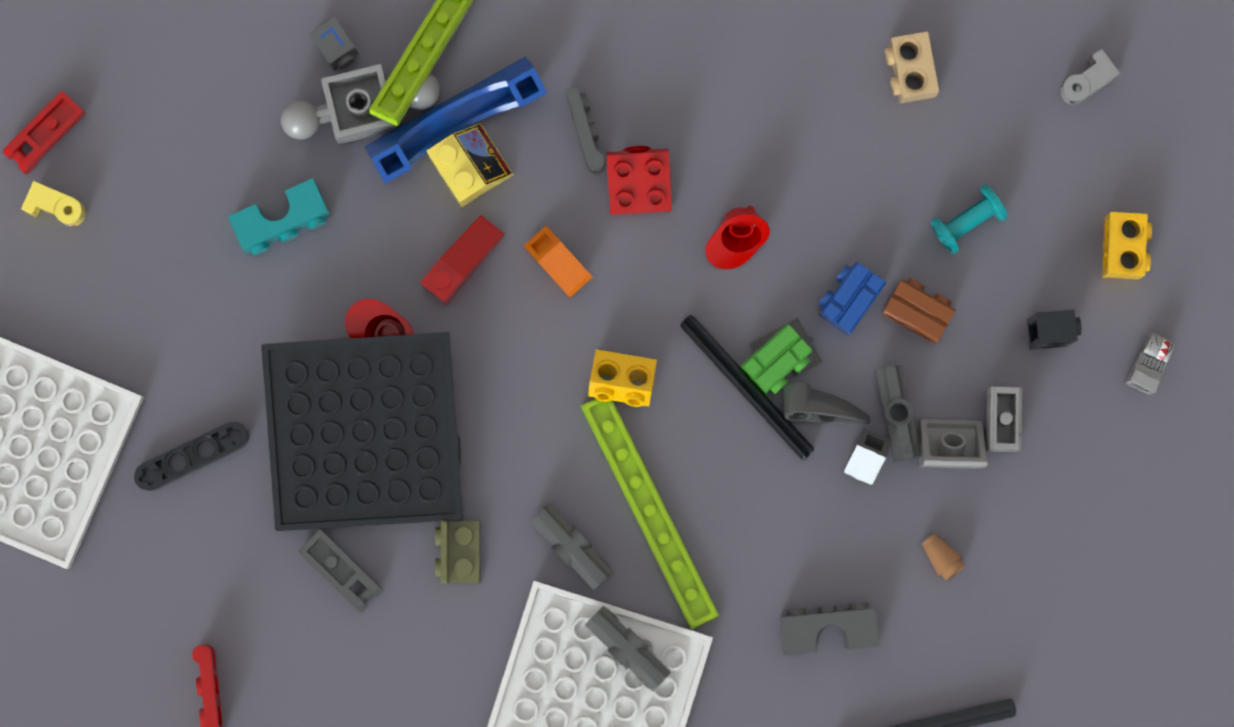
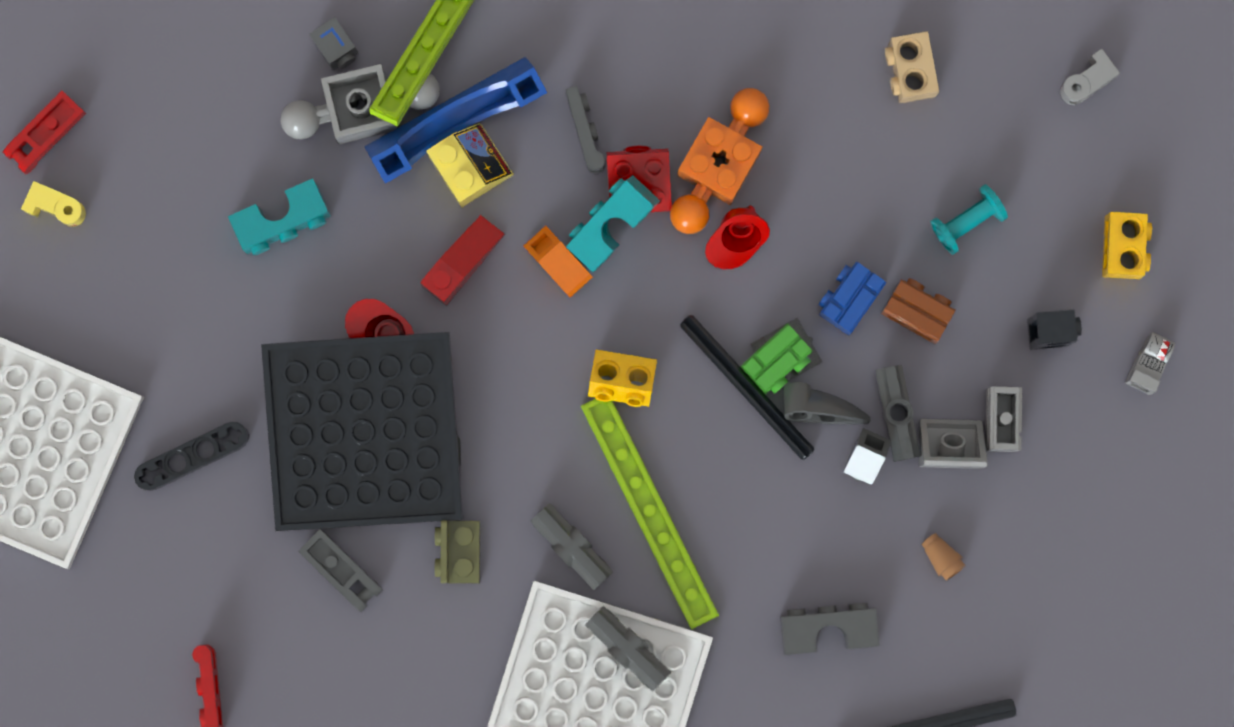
(592, 241): none -> teal arch
(690, 212): none -> orange brick

